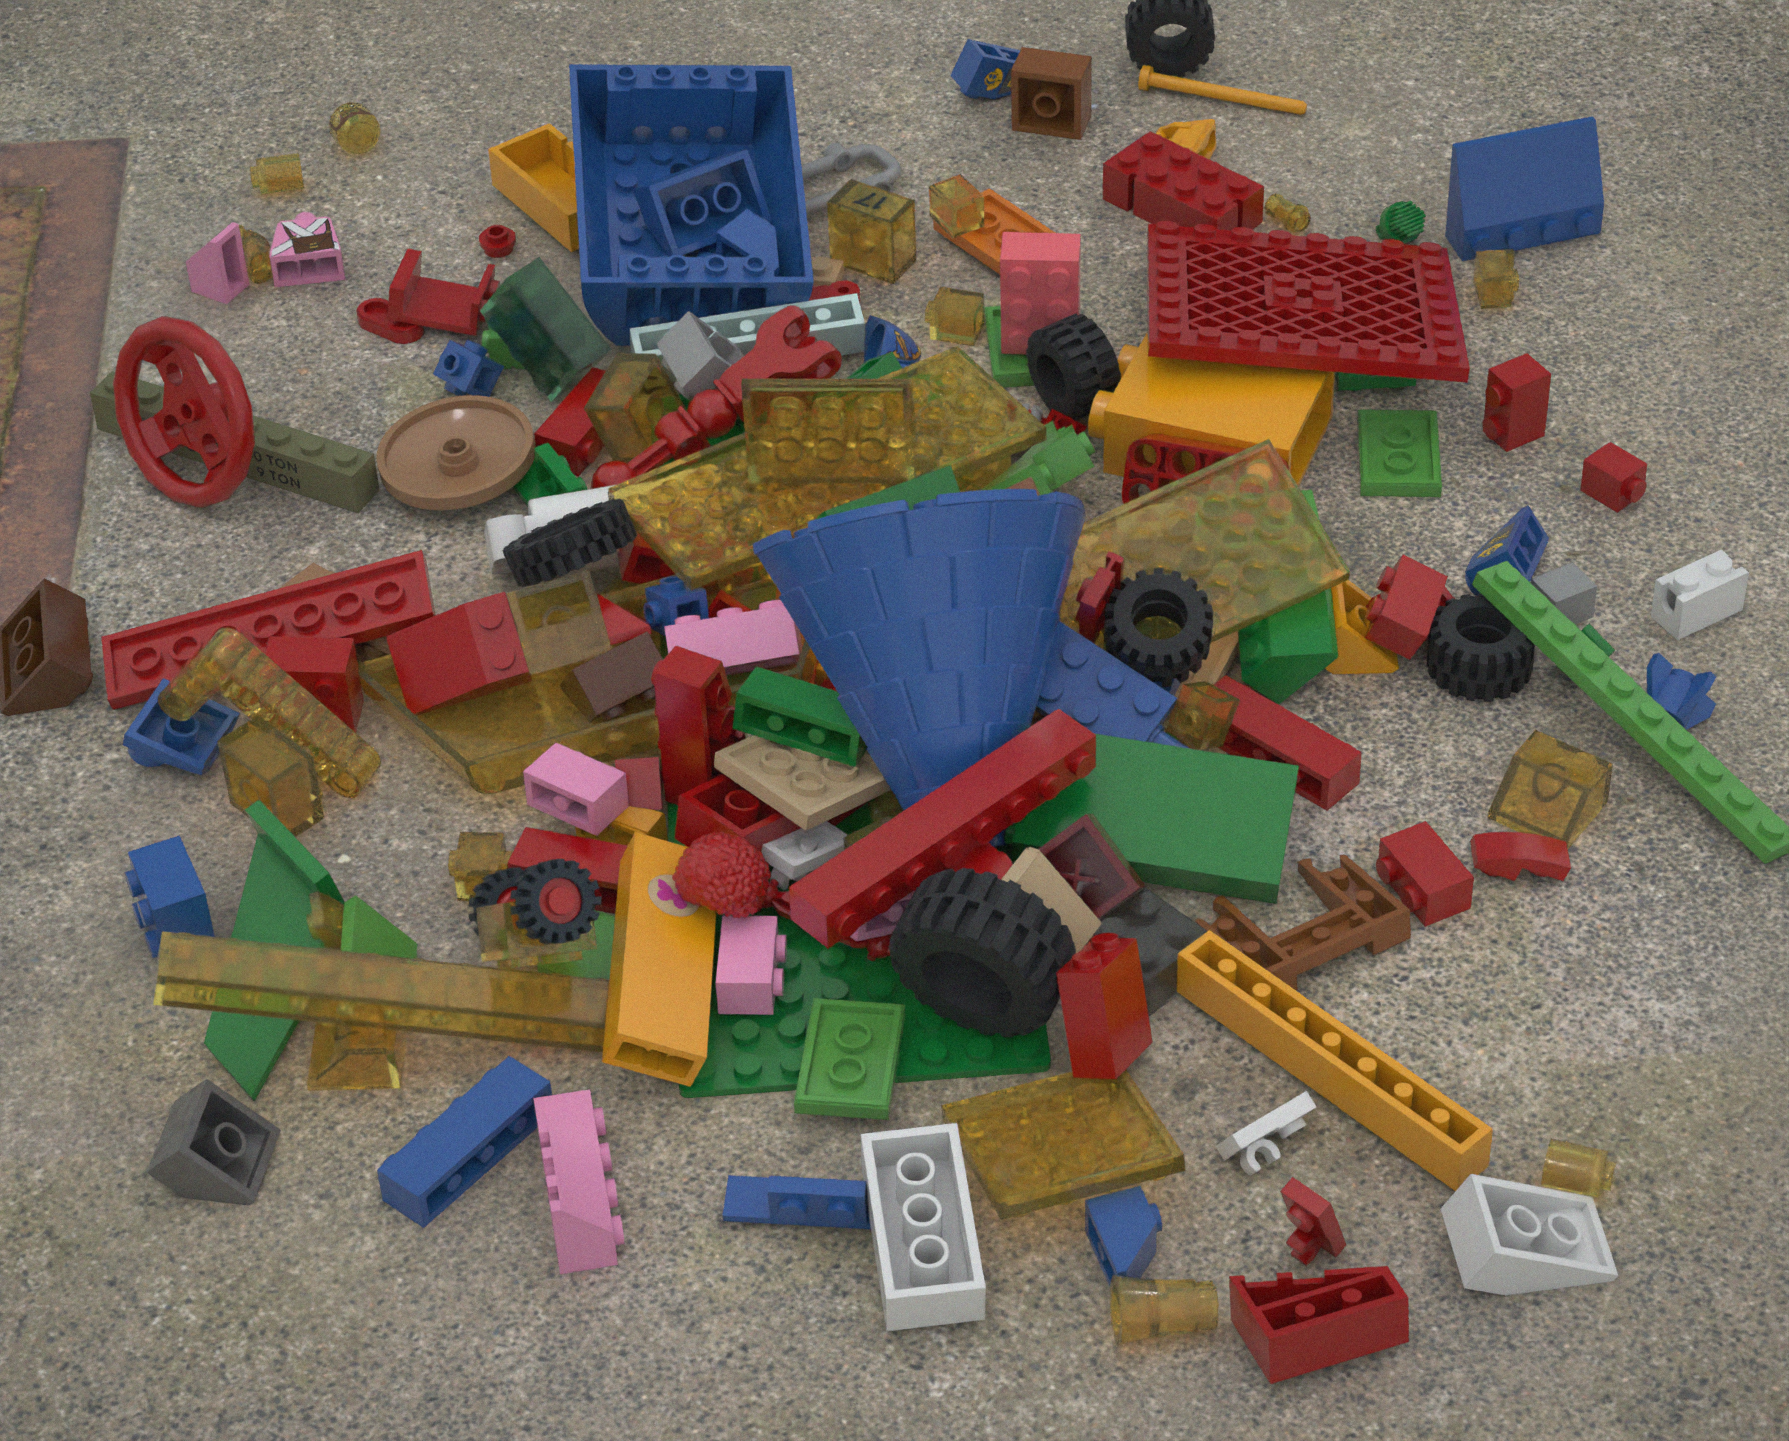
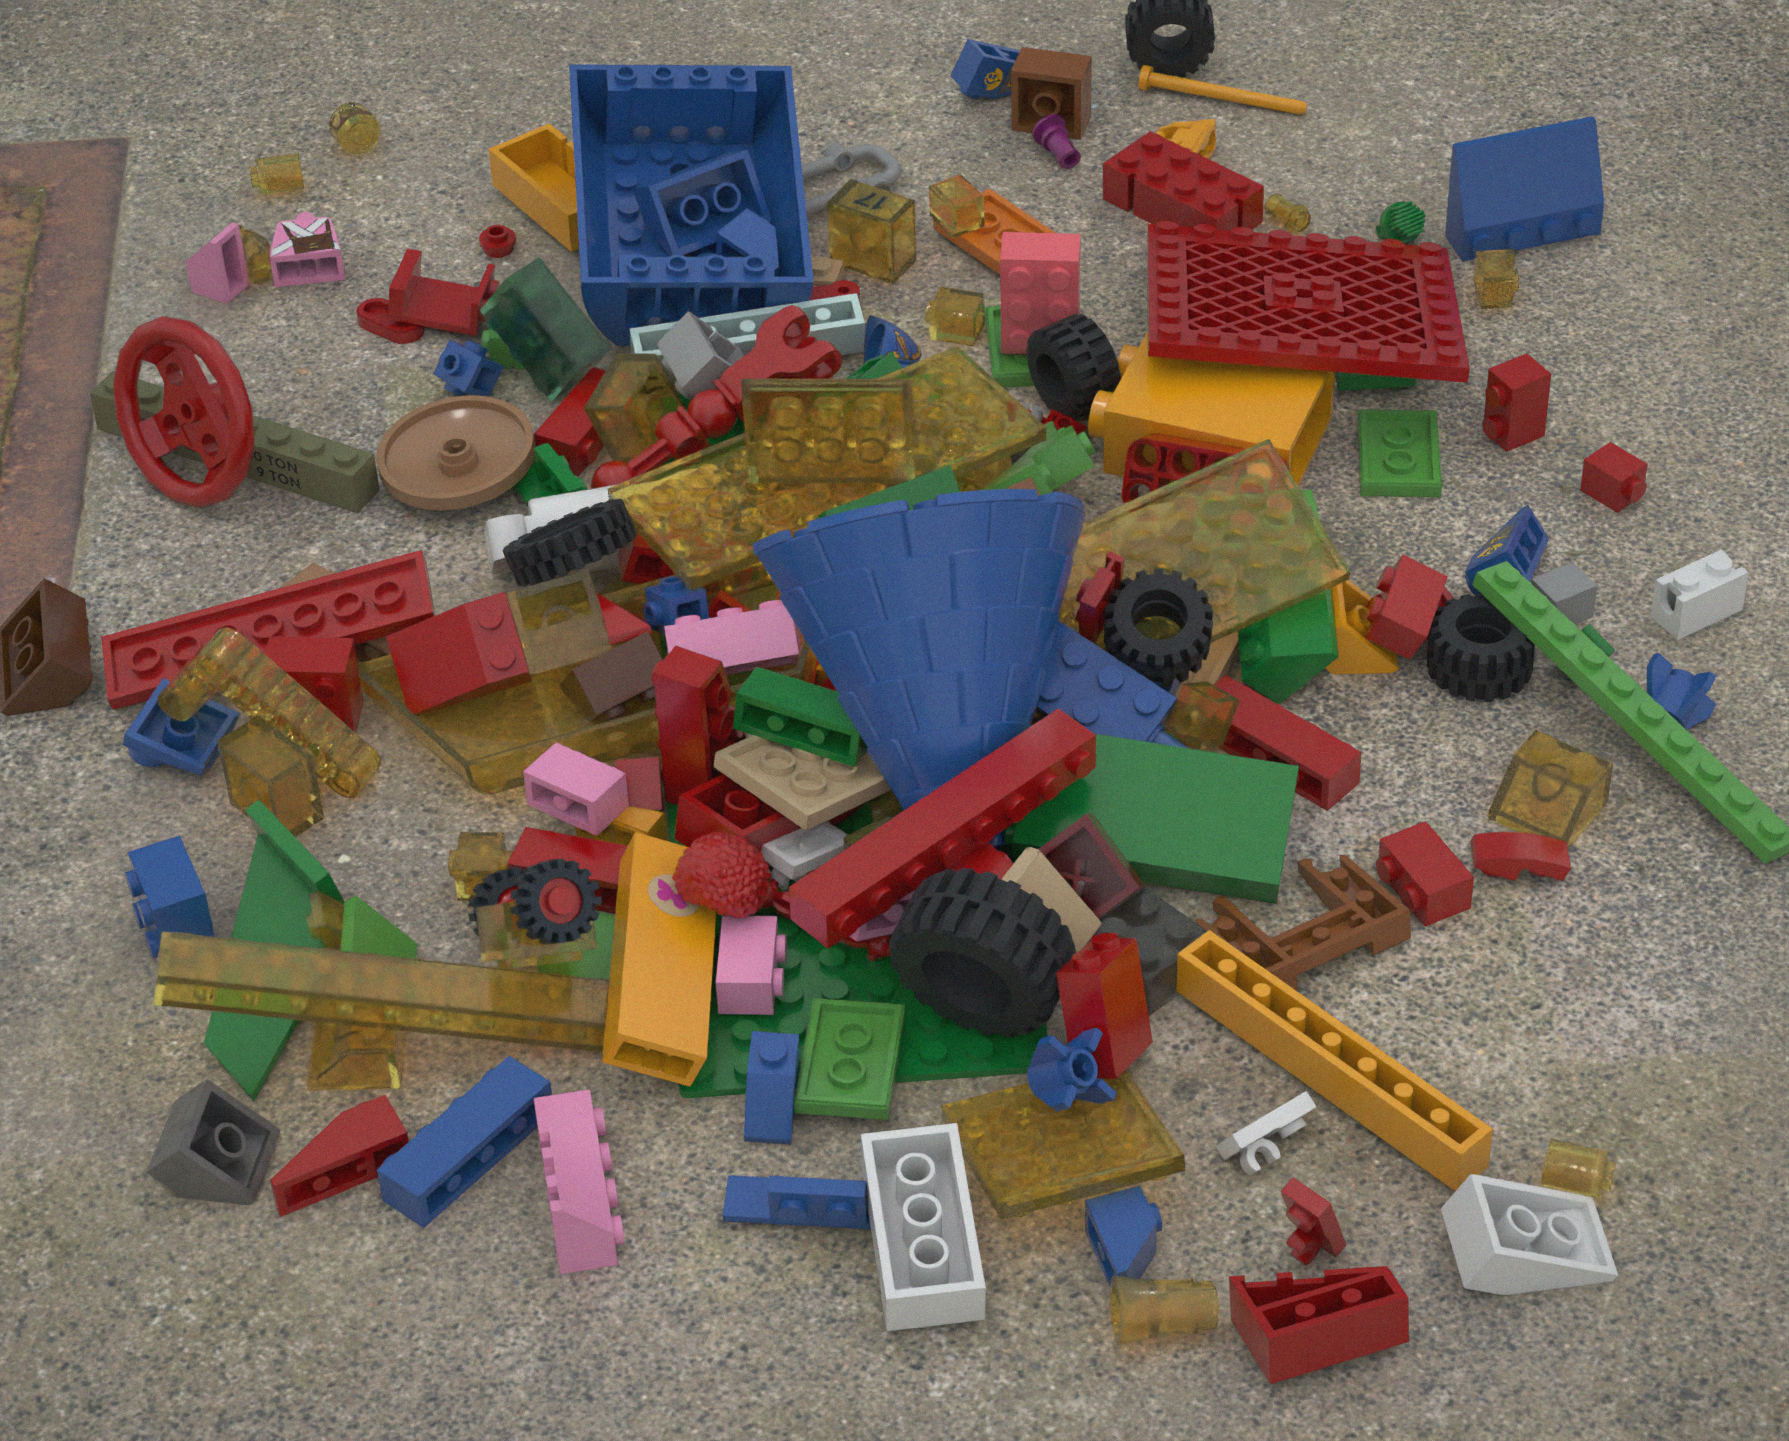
(340, 1156): none -> red slope
(771, 1087): none -> blue slope
(1053, 136): none -> magenta pin
(1067, 1072): none -> blue brick

